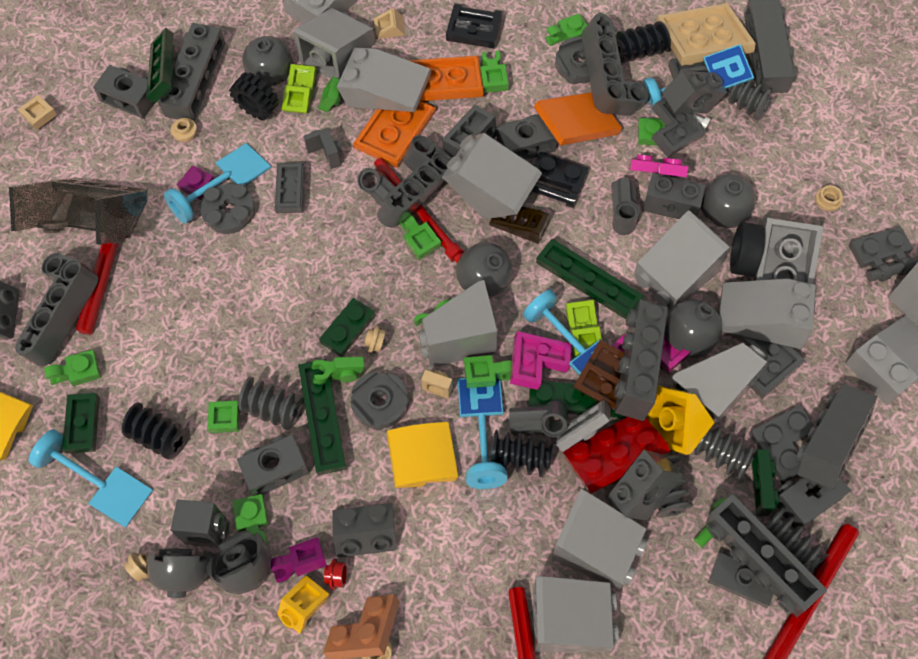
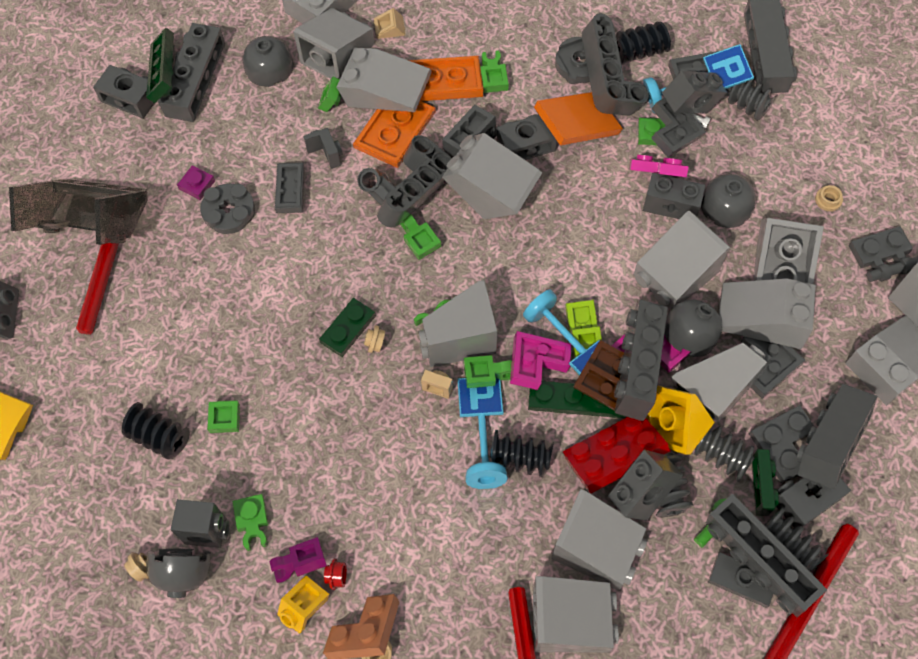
(37, 112): tan plate -> none
(58, 308): dark grey beam -> none
(78, 369): bright green plate -> none
(81, 423): dark green plate -> none
(118, 496): medium azure piece -> none
(186, 134): tan plate -> none
(240, 166): medium azure piece -> none
(240, 563): dark grey cylinder -> none
(254, 96): black tyre -> none
(263, 480): dark grey brick -> none
(268, 405): dark grey piece -> none
(299, 89): lime slope -> none
(322, 422): dark green plate -> none
(341, 368): bright green plate -> none
(364, 530): dark grey bracket -> none
(380, 384): dark grey plate -> none
(422, 454): yellow slope -> none
(452, 250): red bar -> none
(473, 26): black plate -> none
(486, 263): dark grey cylinder -> none
(529, 233): dark brown slope -> none
(536, 419): dark grey piece -> none
(561, 174): black plate -> none
(566, 29): bright green plate -> none
(584, 425): light grey plate -> none
(588, 278): dark green plate -> none
(624, 205): dark grey piece -> none
(705, 32): tan plate -> none
(747, 249): black tyre -> none

